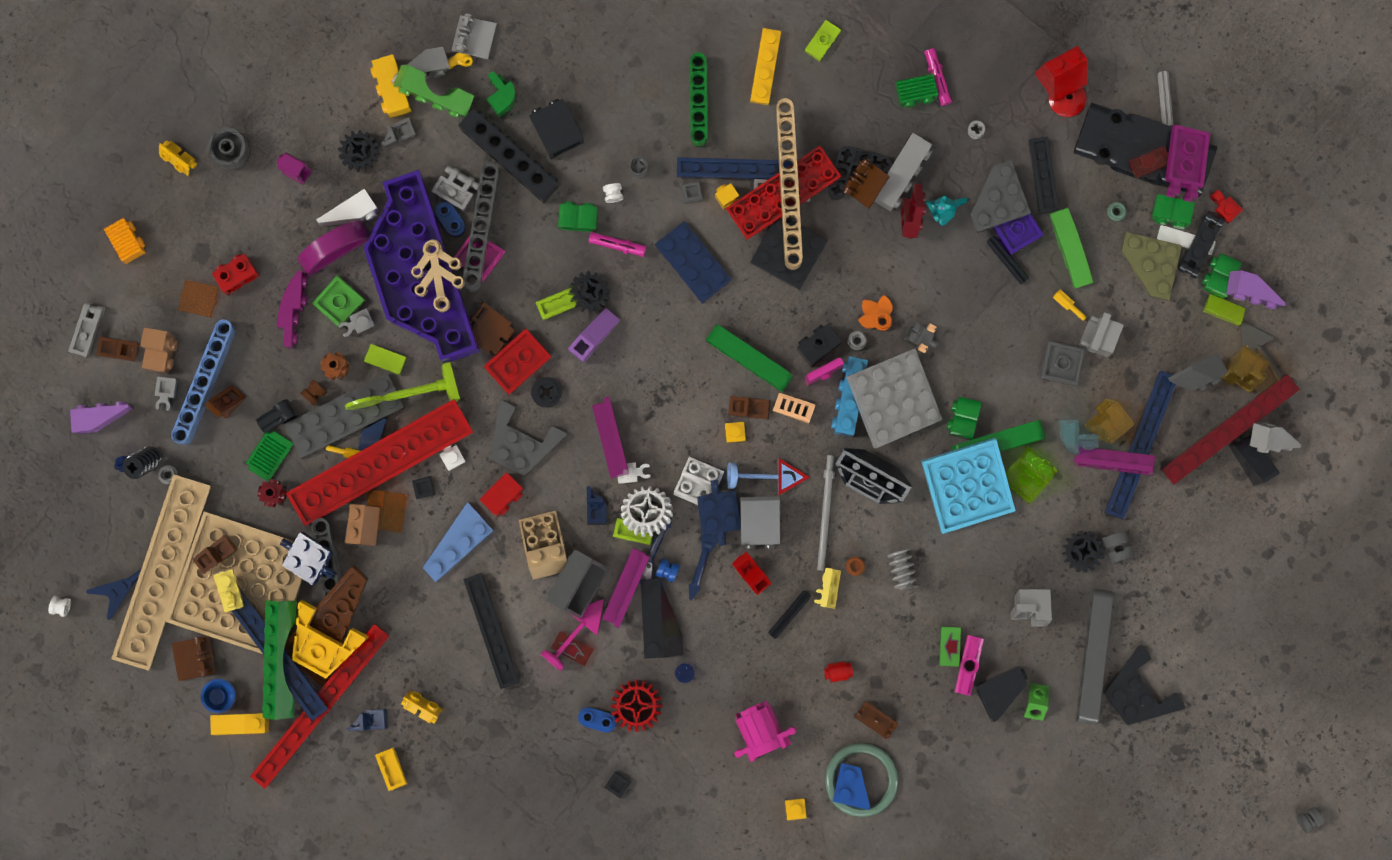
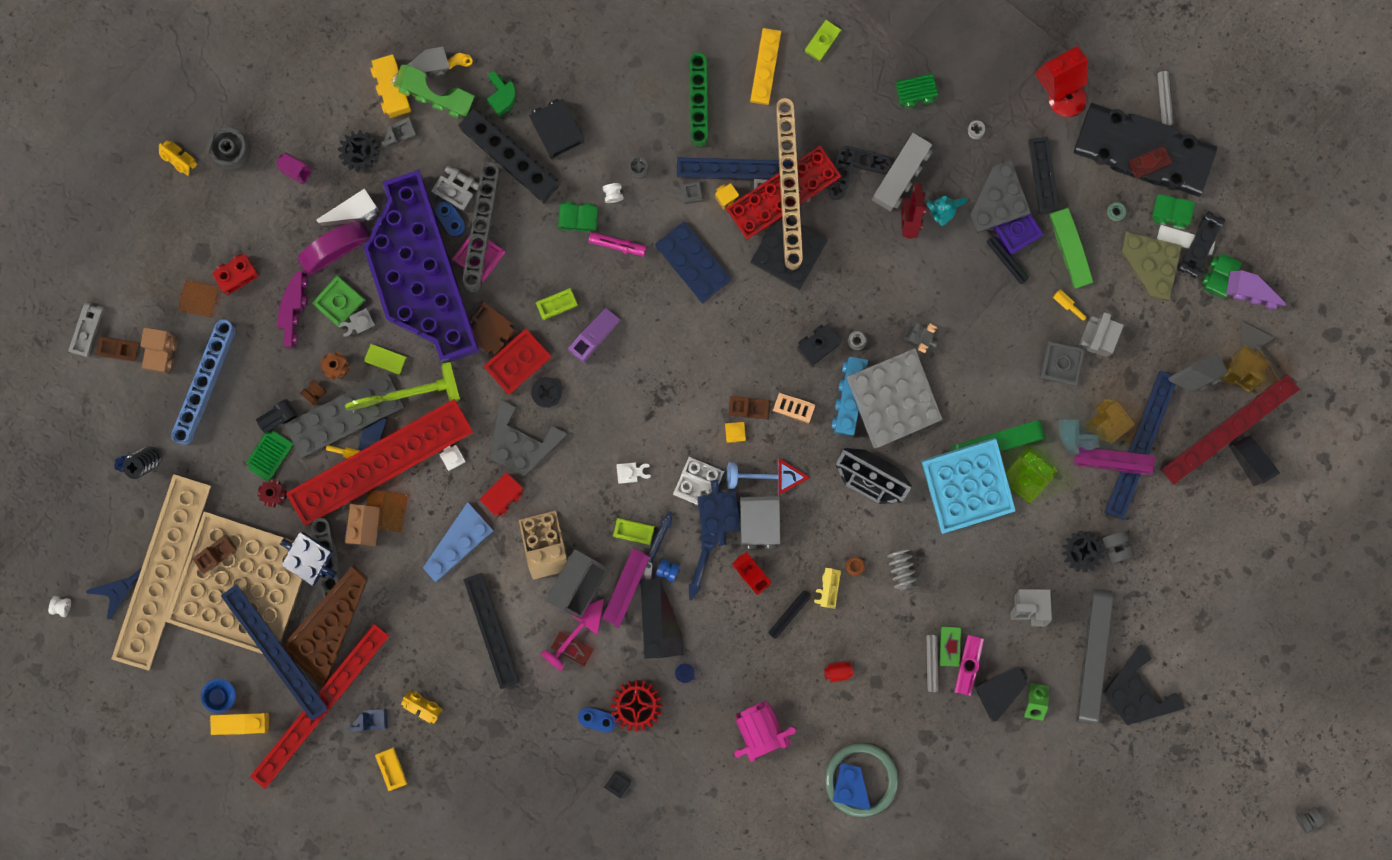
(96, 418): medium lavender slope -> none
(125, 240): light orange brick -> none
(162, 472): light grey plate -> none
(165, 389): light grey plate -> none
(194, 658): reddish brown hinge -> none
(225, 402): reddish brown slope -> none
(229, 590): light yellow plate -> none
(277, 698): green arch -> none
(318, 650): yellow wing -> none
(423, 487): black tile -> none
(436, 272): tan plant -> none
(474, 36): light grey hinge -> none
(586, 284): black gear -> none
(595, 509): dark blue slope -> none
(610, 439): magenta fence -> none
(632, 507): white gear -> none
(749, 357): green beam -> none
(795, 809): yellow plate -> none
(824, 372): dark pink plate -> none
(829, 475): light grey bar -> none
(866, 183): reddish brown hinge -> none
(875, 311): orange plate -> none
(876, 720): reddish brown hinge -> none
(932, 663): none -> light grey axle
(936, 68): dark pink pin -> none
(964, 418): green brick -> none
(1186, 161): magenta tile -> none
(1224, 310): lime slope -> none
(1227, 207): red plate -> none
(1272, 437): light grey slope -> none

